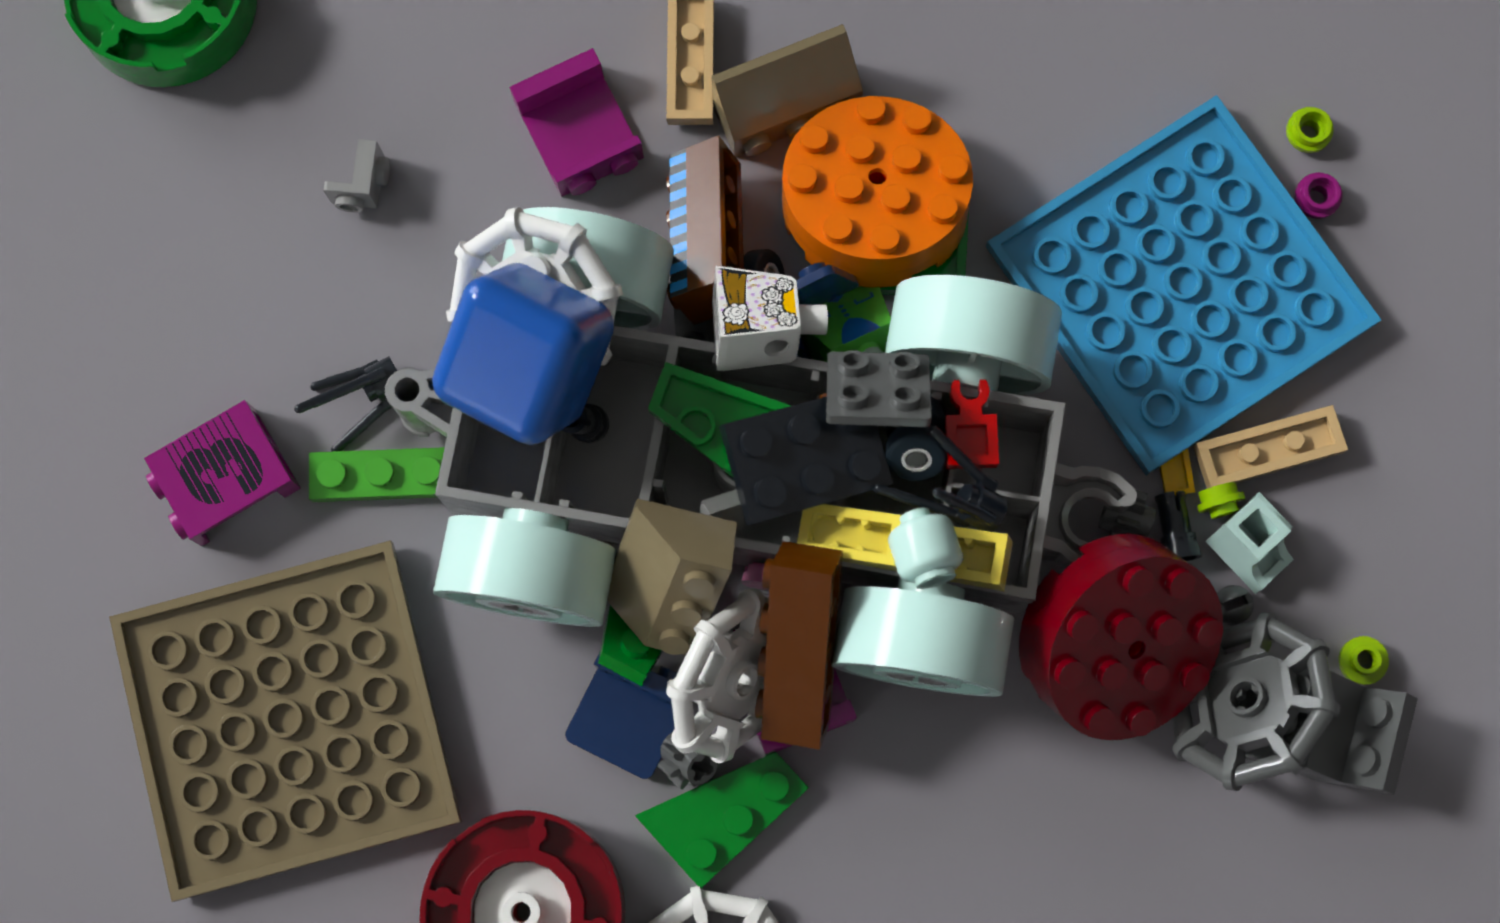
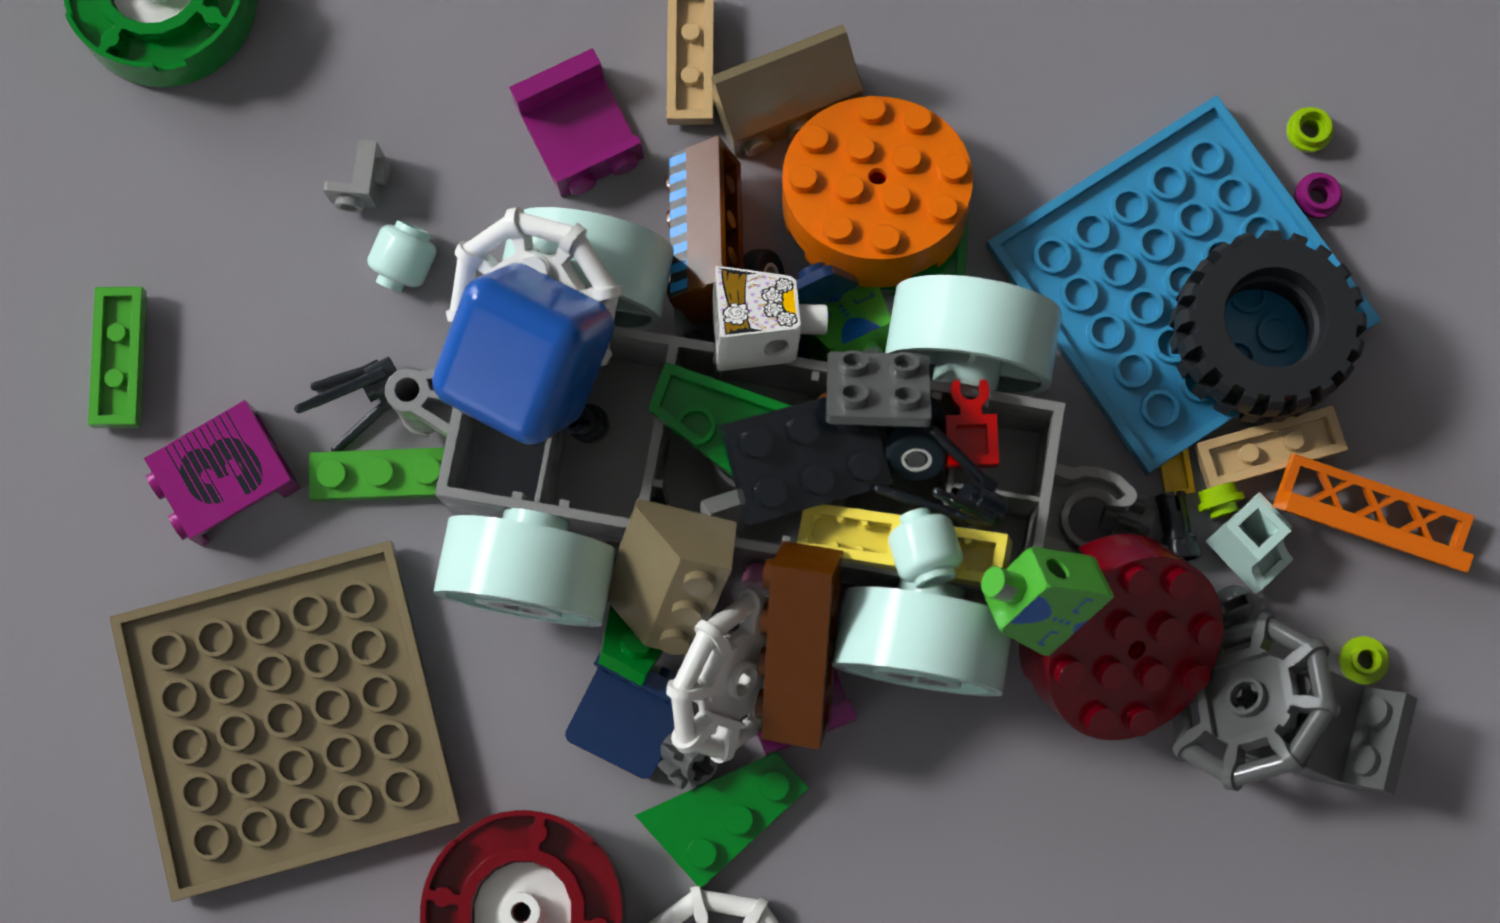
(117, 357): none -> bright green plate
(401, 256): none -> light aqua head
(1045, 596): none -> bright green torso
(1304, 280): none -> black tyre
(1379, 530): none -> orange fence

